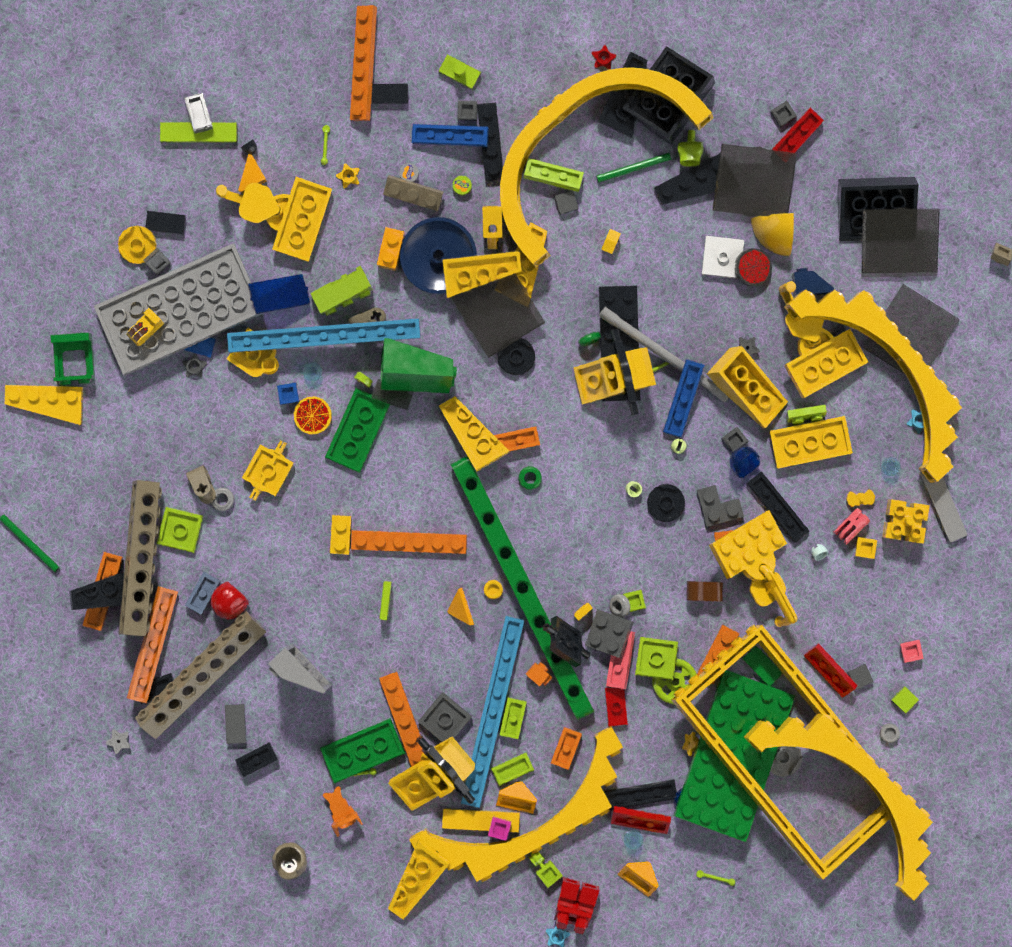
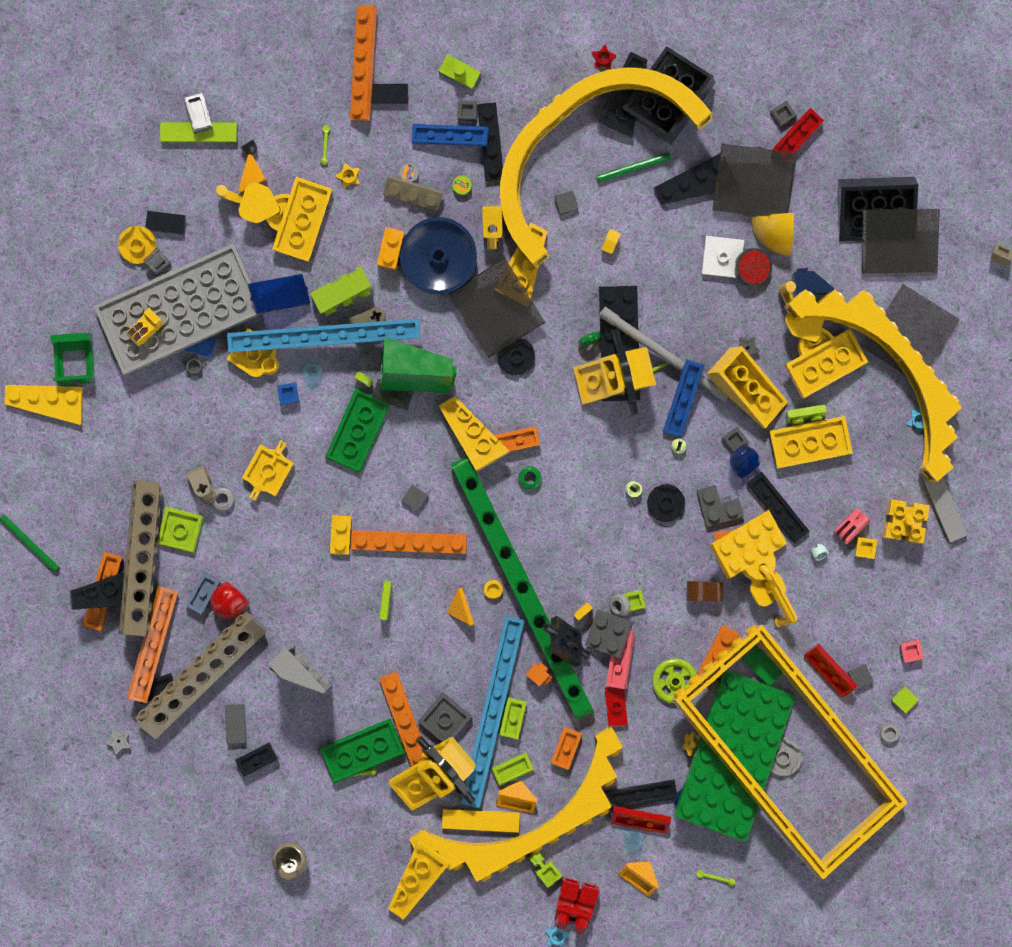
(312, 415): tile -> none
(343, 814): orange hair -> none
(414, 497): none -> dark grey tile
(474, 271): yellow wing -> none
(499, 828): dark pink plate -> none
(553, 175): lime plate -> none
(656, 658): lime tile -> none
(690, 151): lime piece -> none
(860, 498): yellow piece -> none
(895, 462): clear light blue plate -> none
(905, 817): yellow arch -> none

